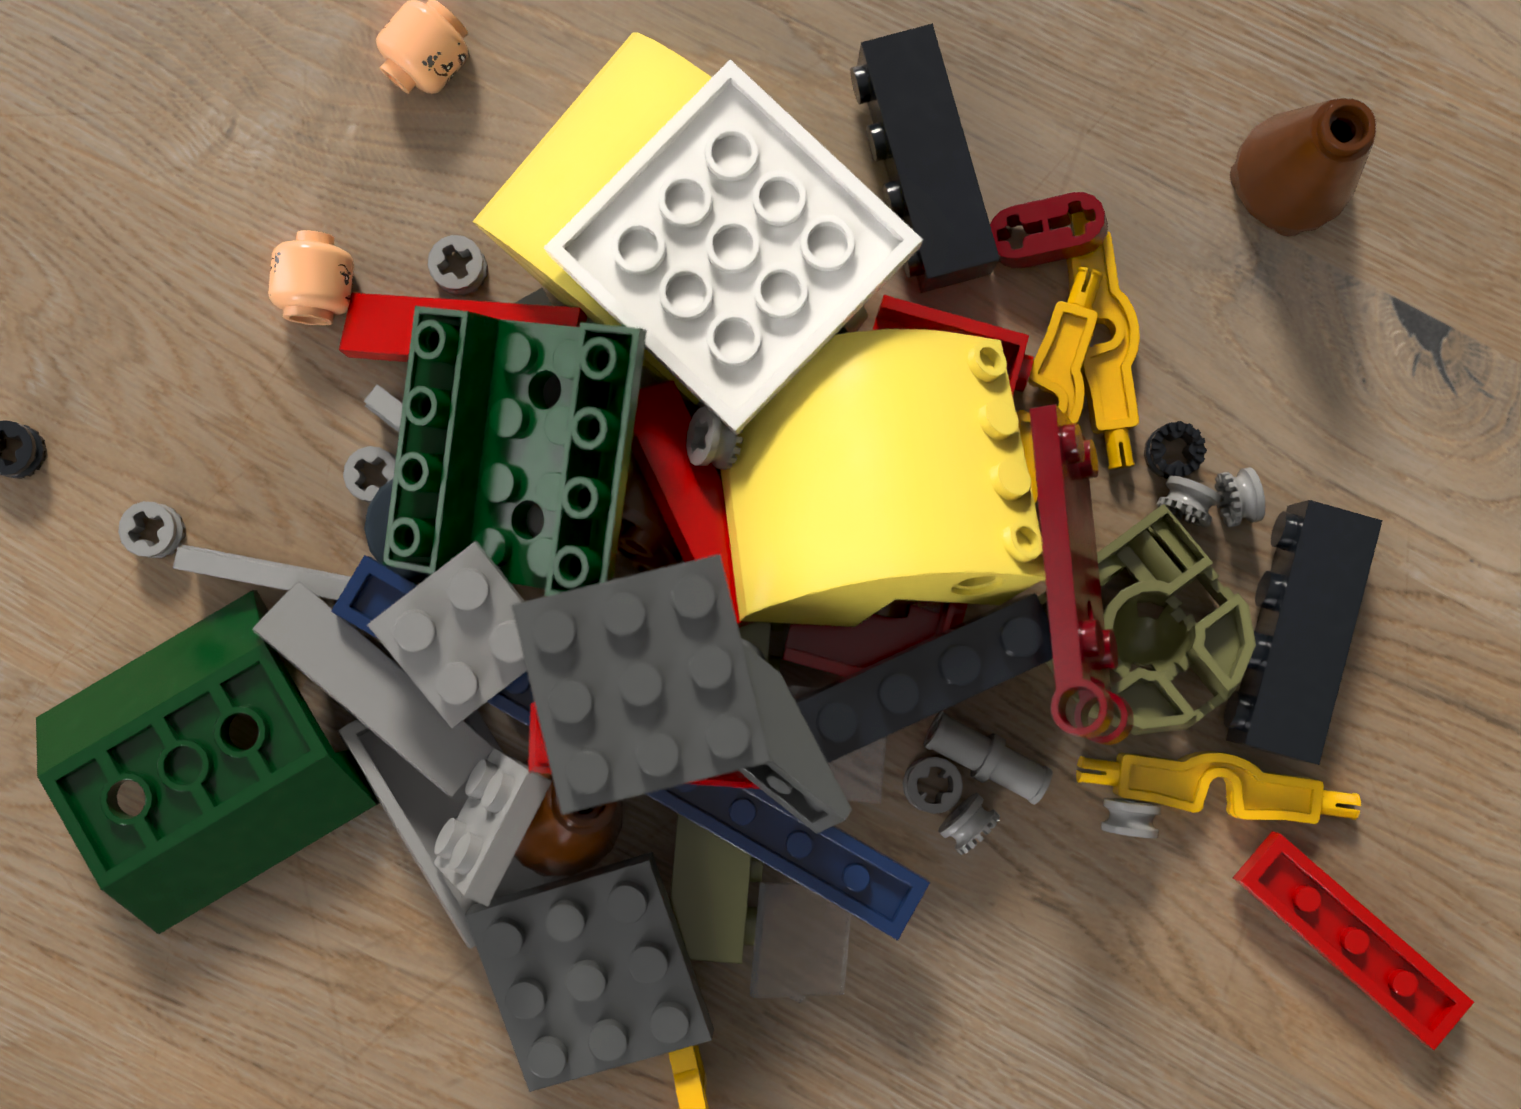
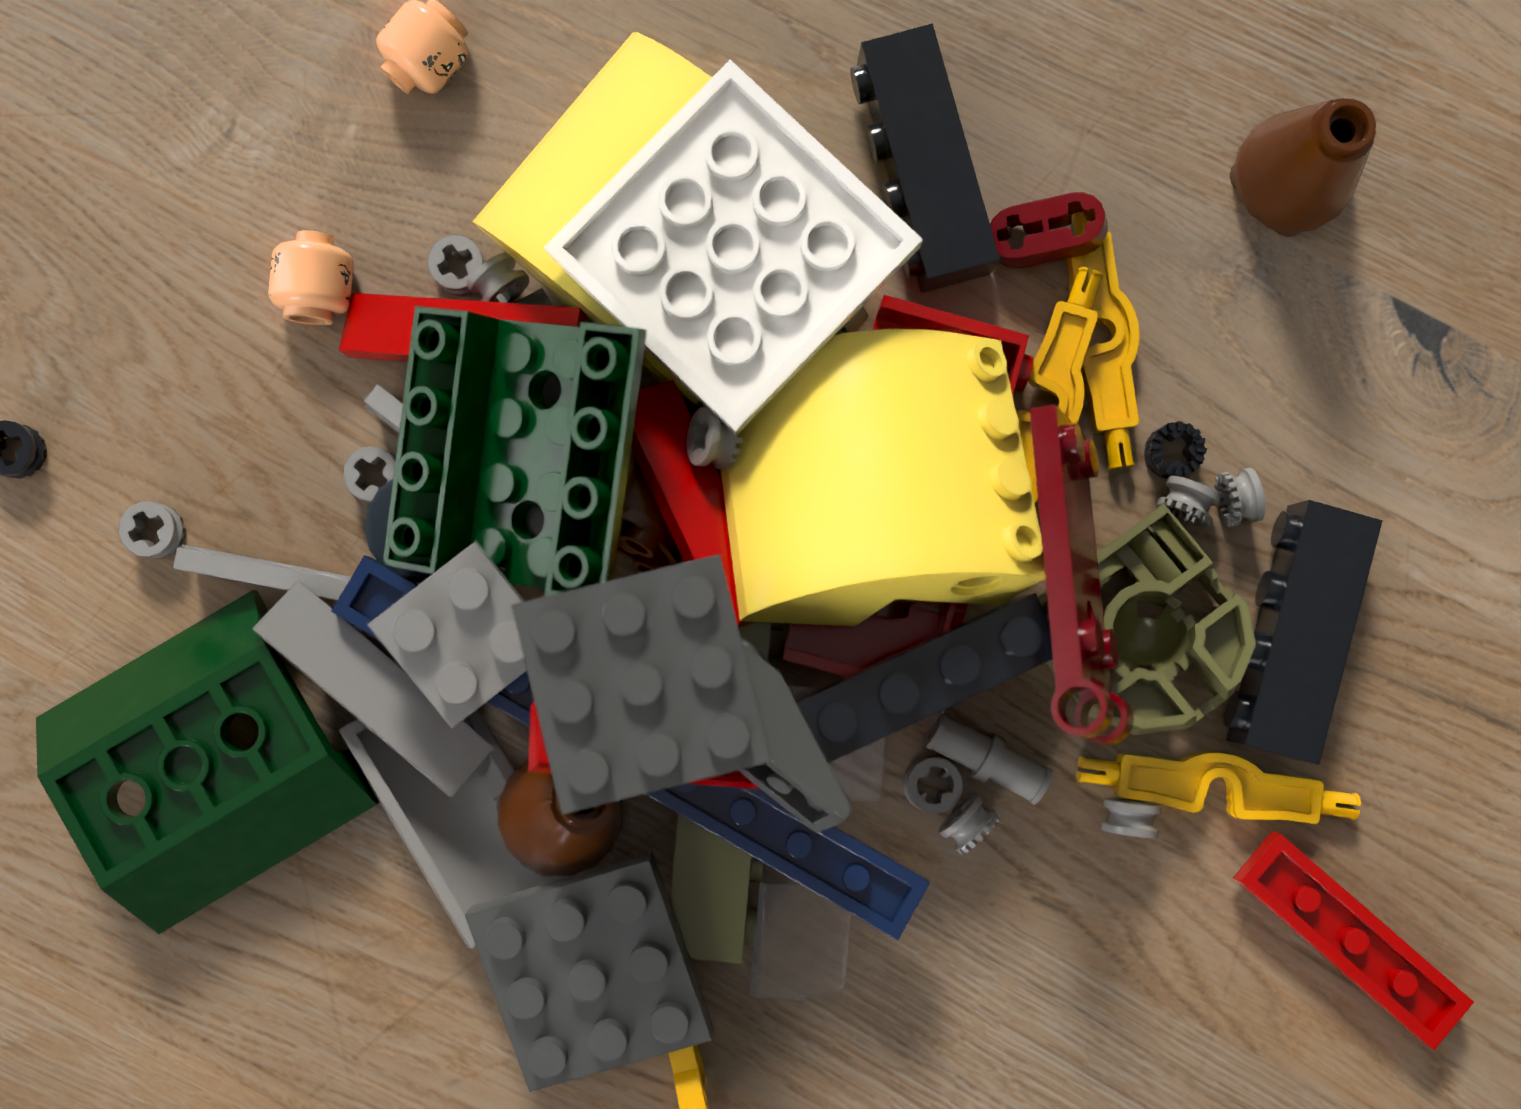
(490, 826): light grey plate -> none
(498, 280): none -> light grey bush

